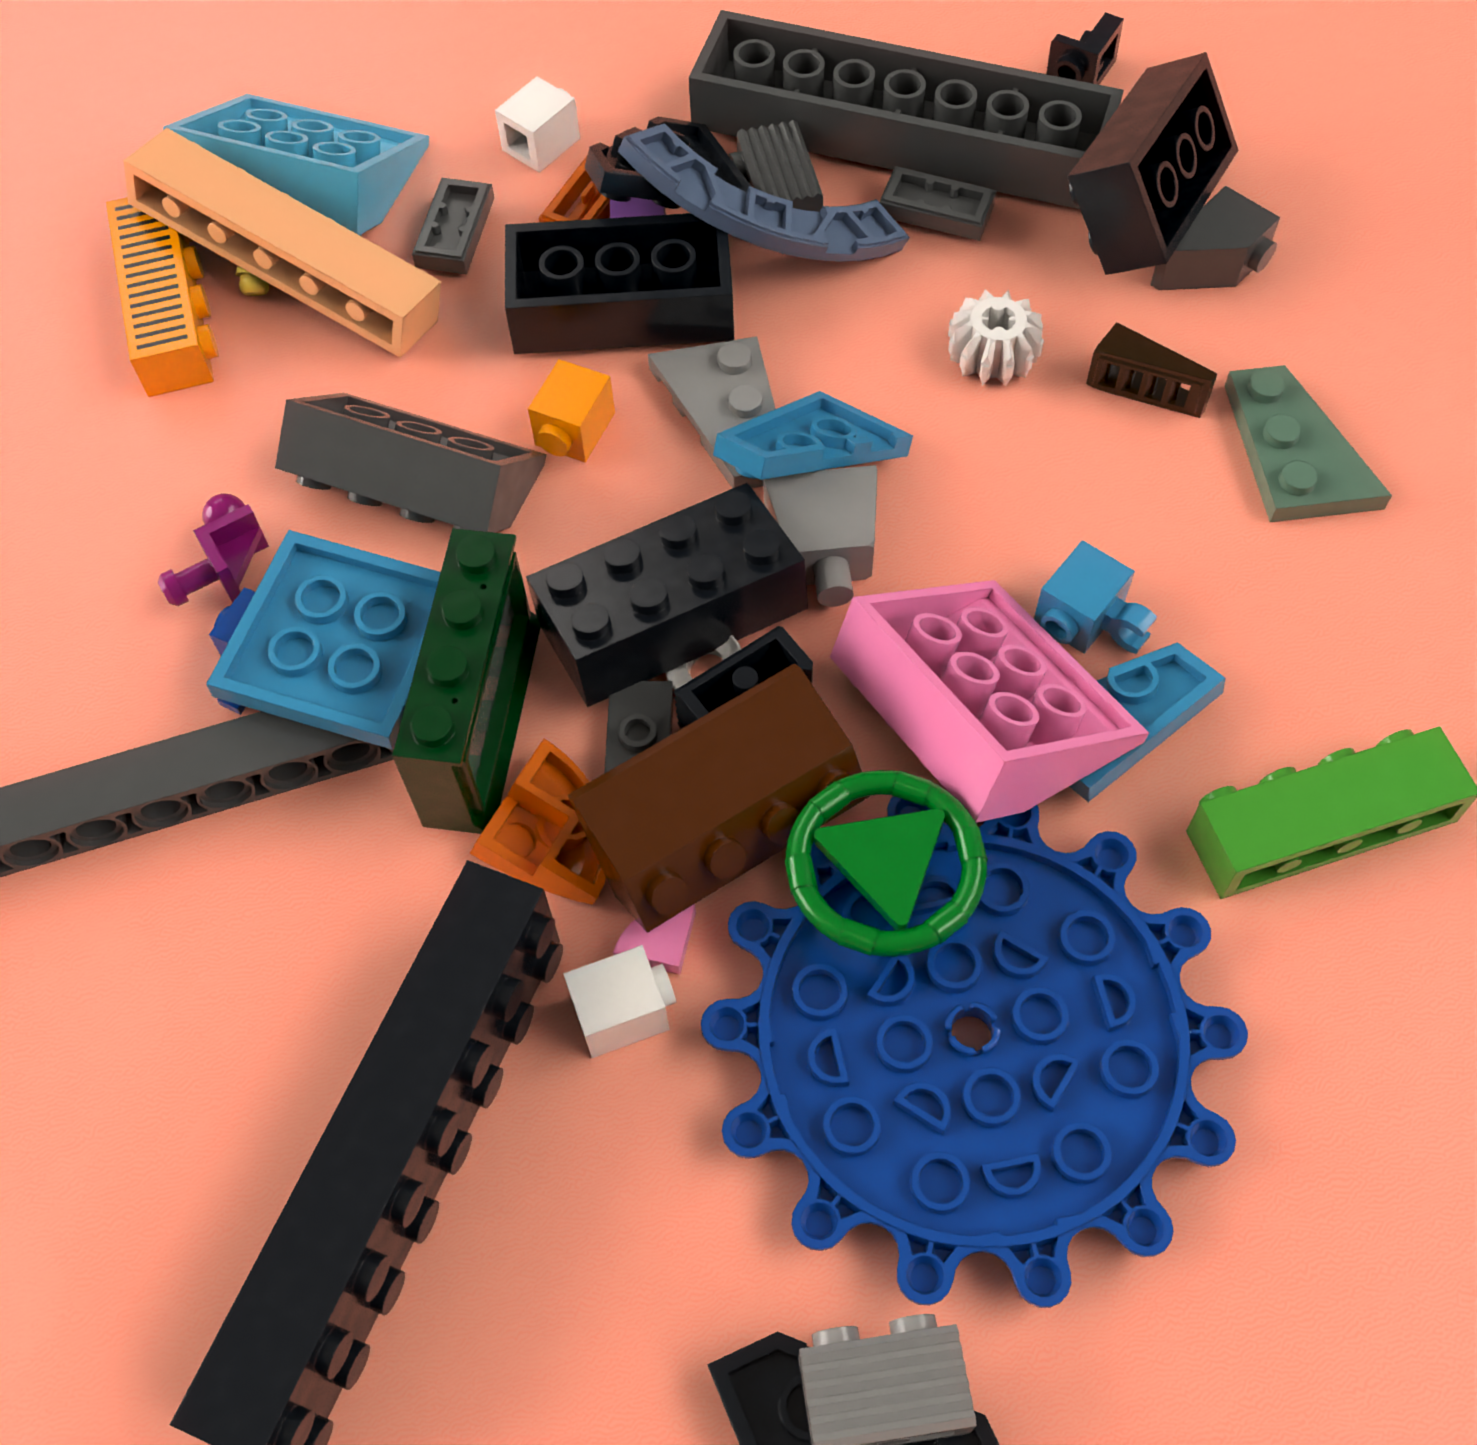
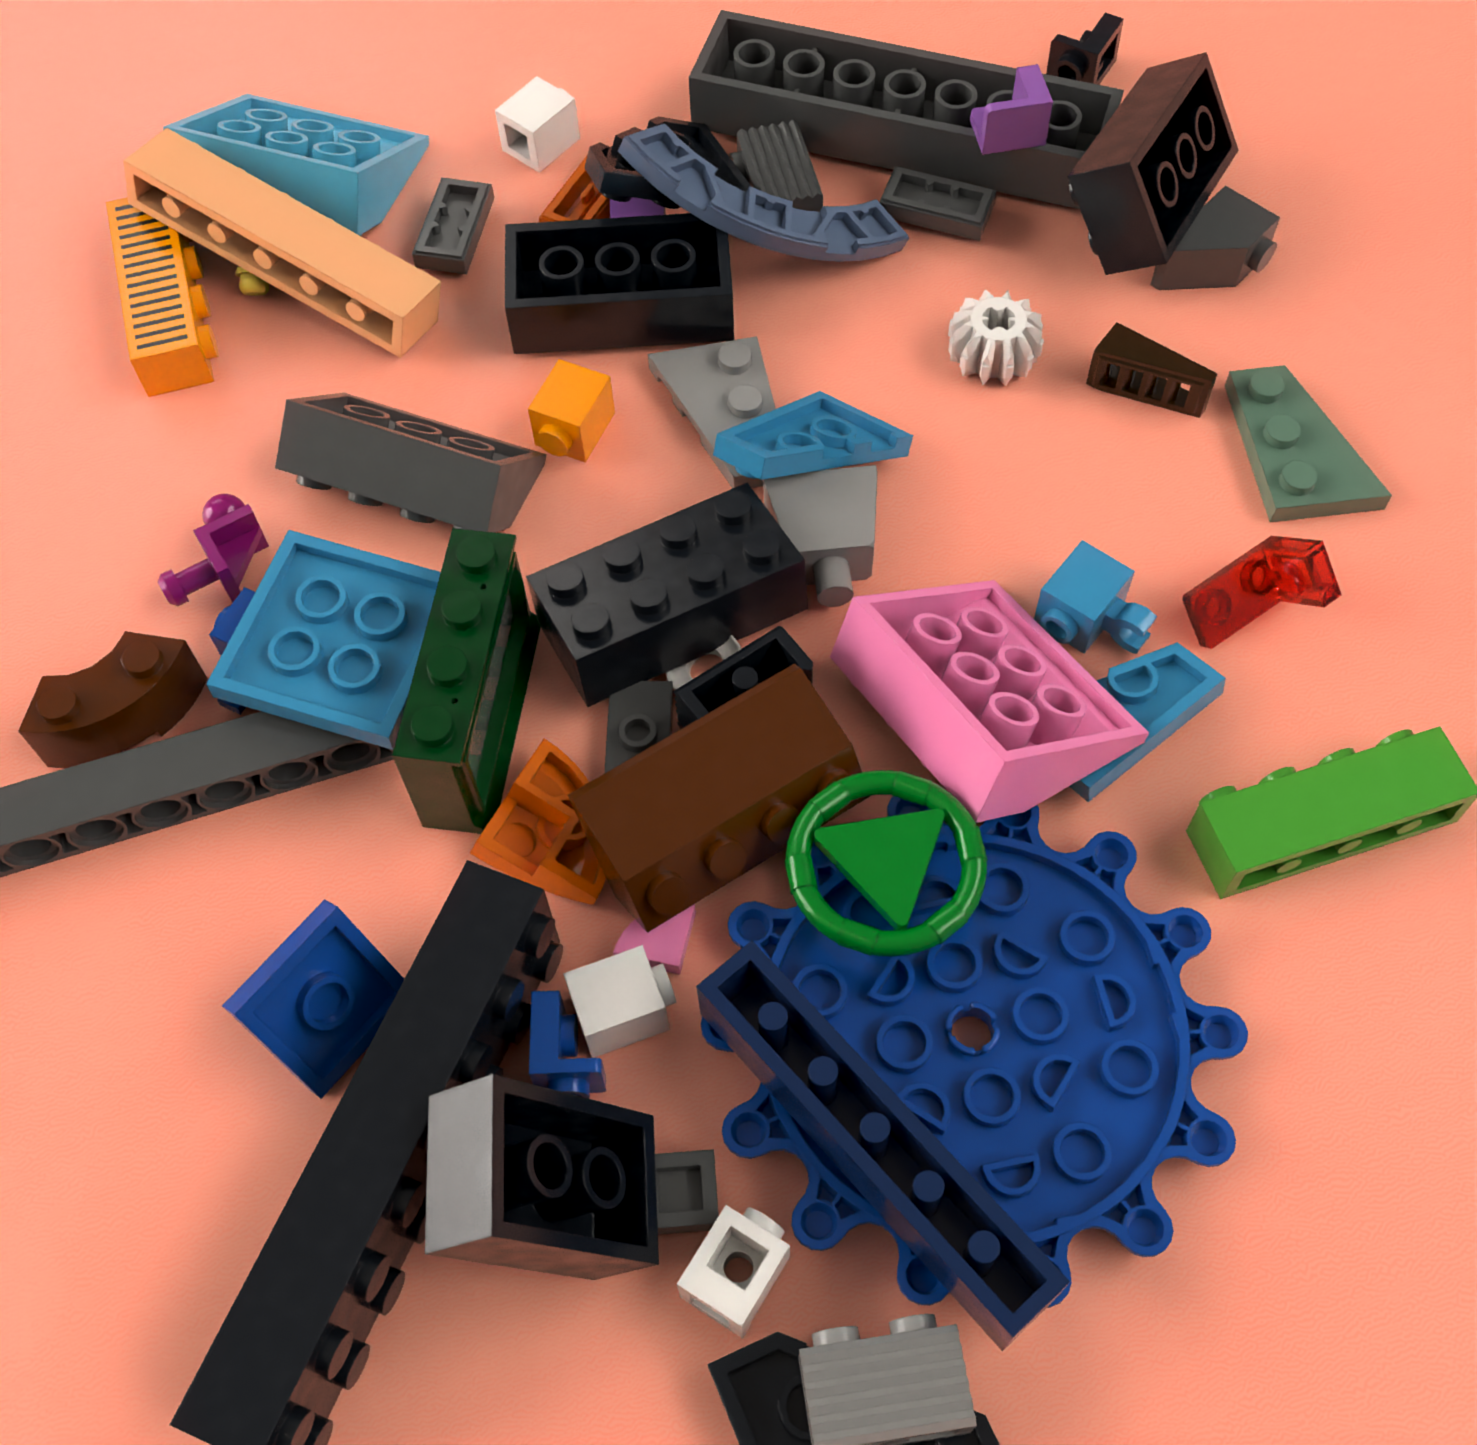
(115, 703): none -> reddish brown brick
(318, 998): none -> blue tile
(540, 1180): none -> black brick
(551, 1041): none -> blue bracket
(686, 1191): none -> dark grey plate
(731, 1237): none -> white brick
(880, 1146): none -> dark blue brick
(1018, 121): none -> medium lavender panel
(1258, 580): none -> clear red bracket

